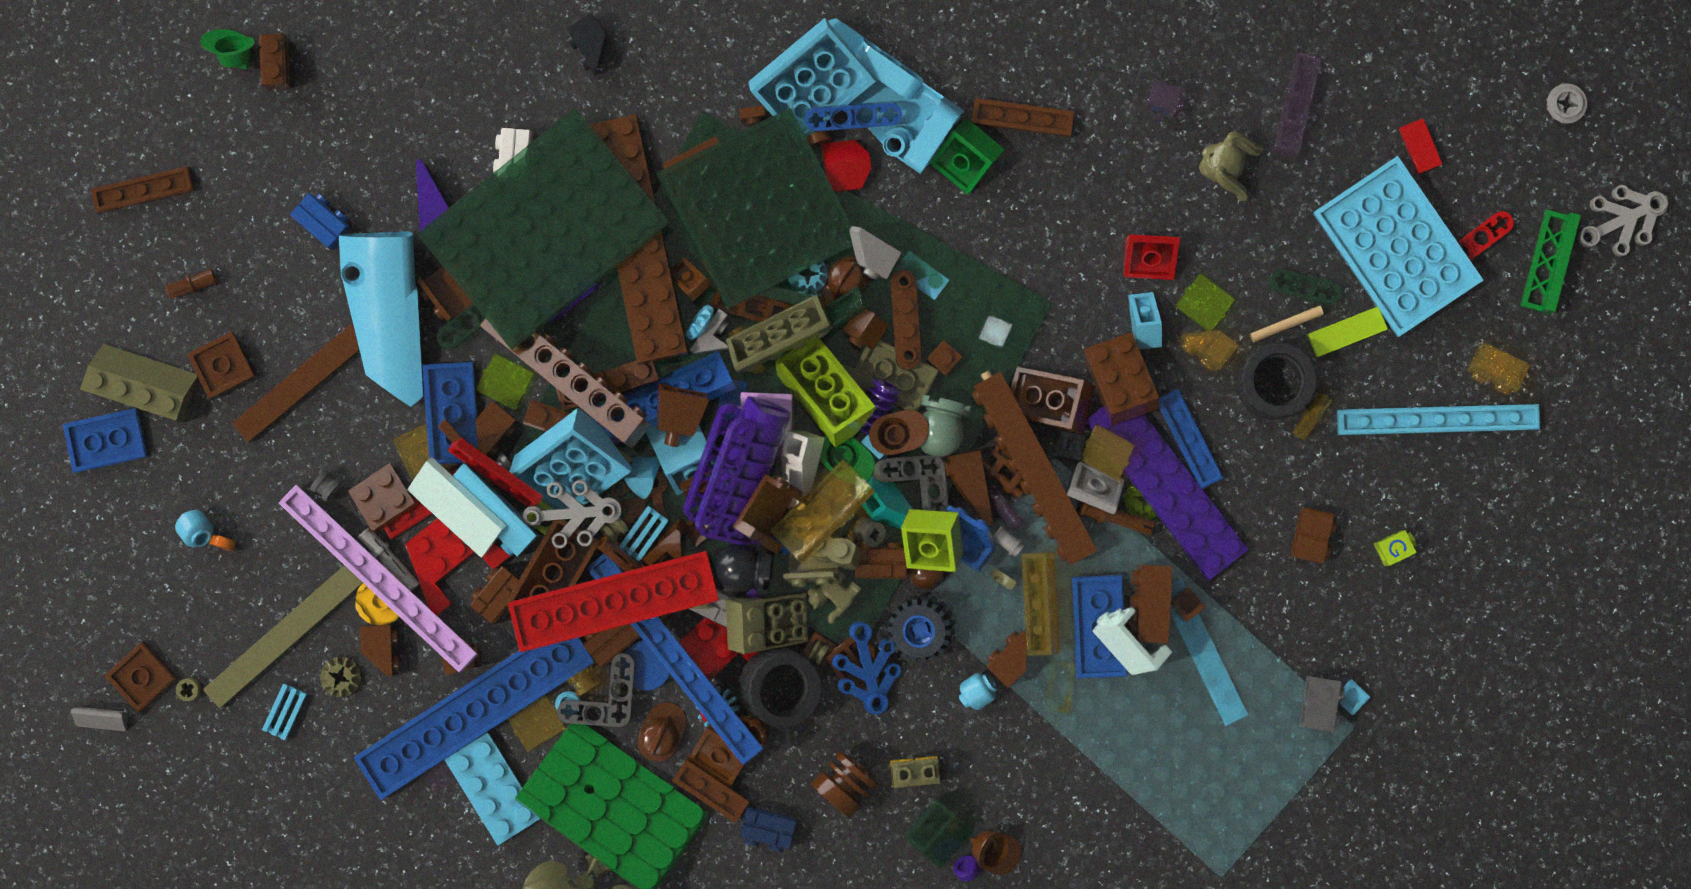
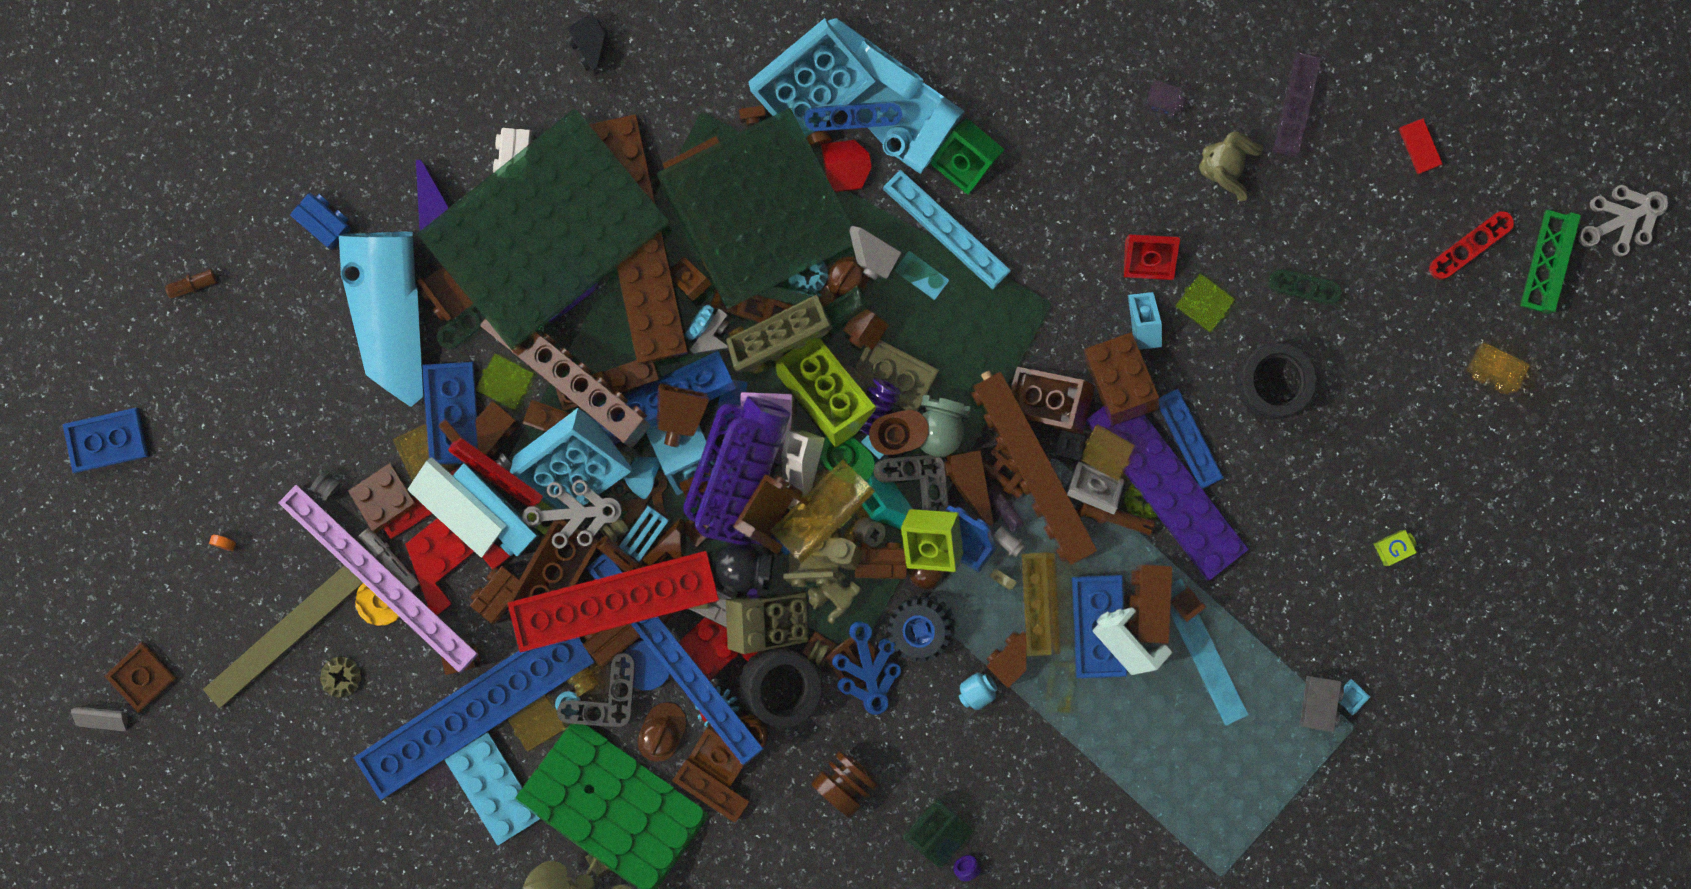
(140, 382): olive slope -> none
(142, 190): reddish brown tile -> none
(181, 687): olive bush -> none
(194, 528): medium azure head -> none
(221, 365): reddish brown plate -> none
(229, 47): green piece -> none
(275, 61): reddish brown brick -> none
(275, 731): medium azure tile -> none
(298, 384): reddish brown tile -> none
(379, 647): reddish brown slope -> none
(767, 828): dark blue brick -> none
(905, 320): reddish brown plate -> none
(915, 772): olive hips -> none
(944, 358): reddish brown plate -> none
(946, 229): none -> medium azure tile
(995, 332): clear light blue slope -> none
(996, 852): reddish brown piece -> none
(1022, 117): reddish brown plate -> none
(1210, 346): clear yellow slope -> none
(1287, 323): tan bar -> none
(1312, 416): clear yellow axle -> none
(1313, 535): reddish brown brick -> none
(1347, 331): lime tile -> none
(1397, 246): medium azure plate -> none
(1438, 419): medium azure tile -> none
(1576, 98): light grey gear -> none

